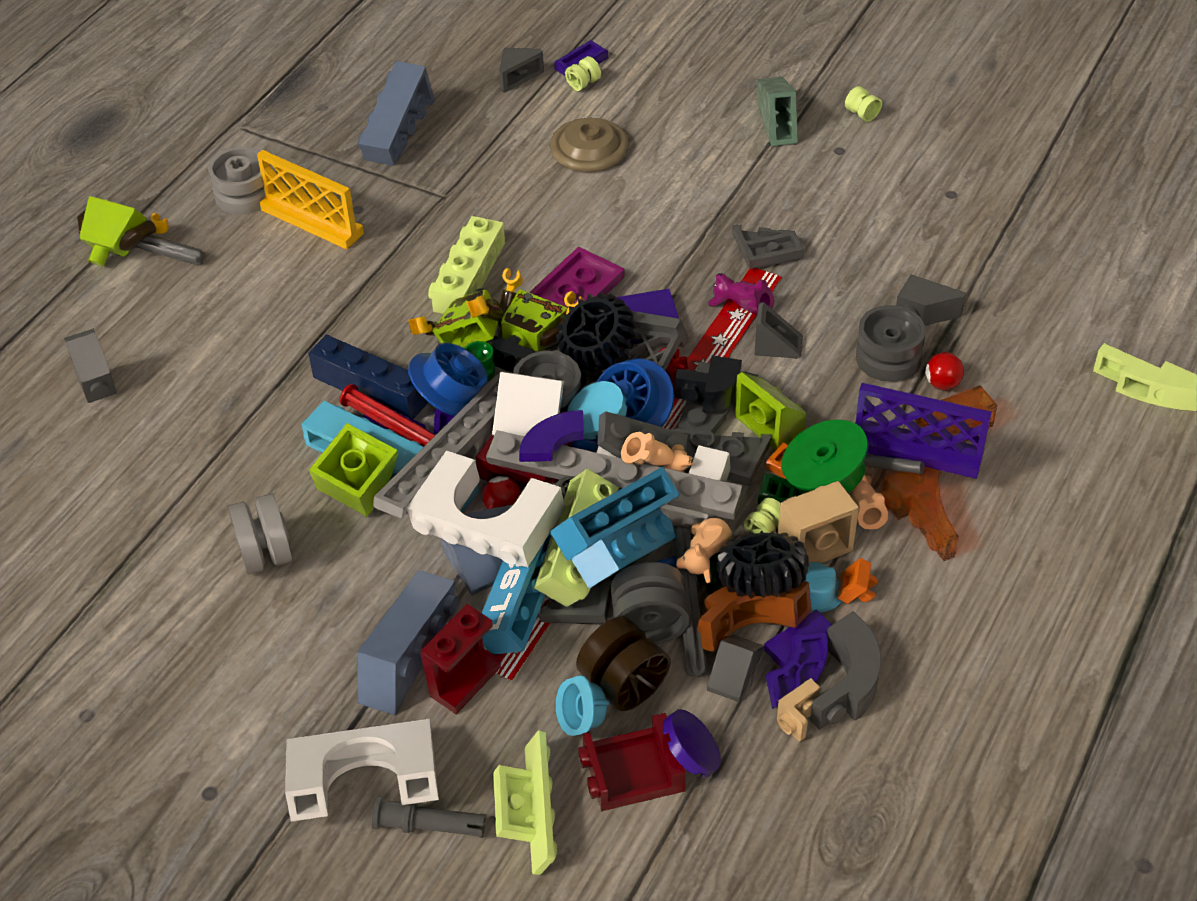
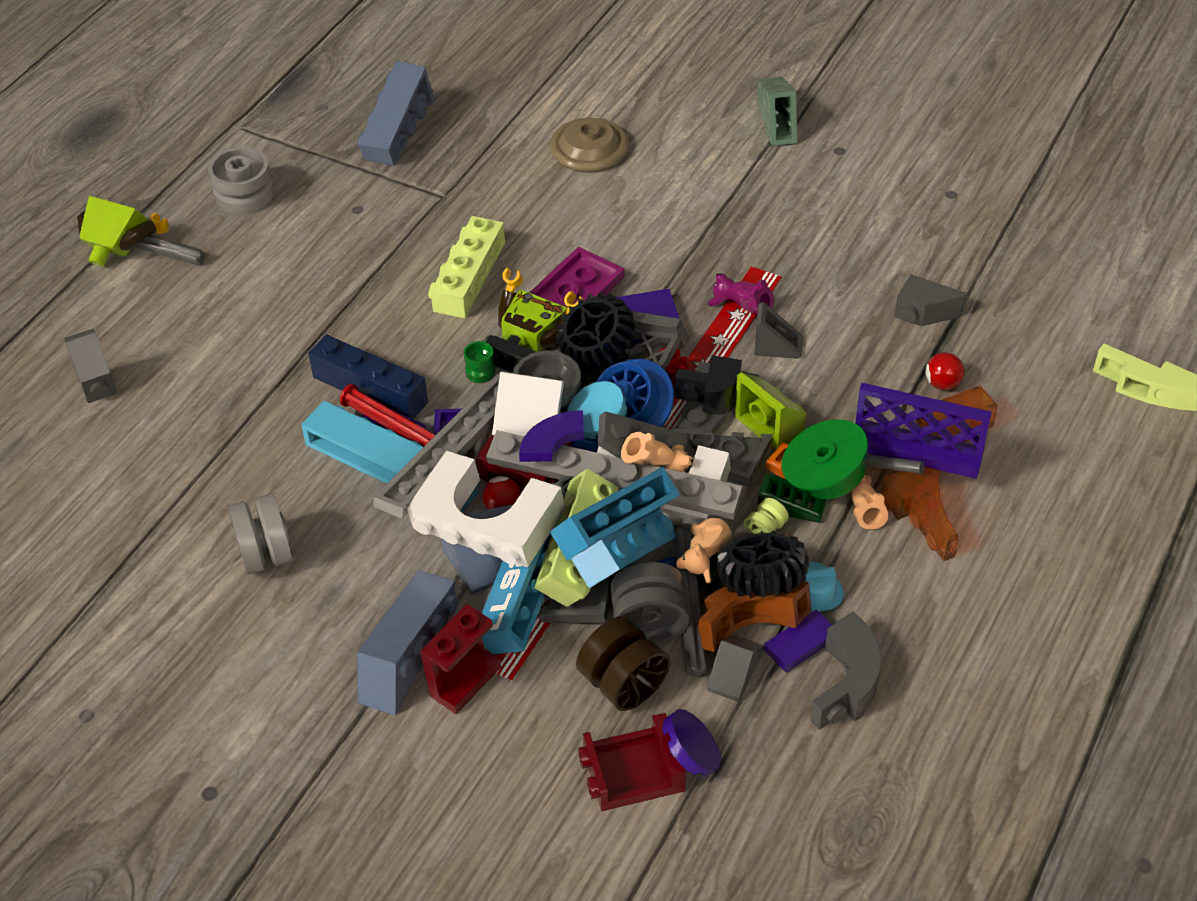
(300, 208): yellow fence -> none
(319, 759): white arch -> none
(354, 468): lime slope -> none
(411, 817): dark grey pin -> none
(447, 377): blue piece -> none
(464, 321): torso -> none
(519, 66): dark grey slope -> none
(525, 804): yellowish green bracket -> none
(580, 705): medium azure piece -> none
(585, 72): yellowish green wheel -> none
(588, 49): dark purple tile -> none
(767, 246): dark grey wing -> none
(796, 707): tan bracket -> none
(804, 662): dark purple tile -> none
(822, 521): tan brick -> none
(856, 581): orange tile -> none
(862, 103): yellowish green wheel -> none
(890, 343): dark grey wheel -> none

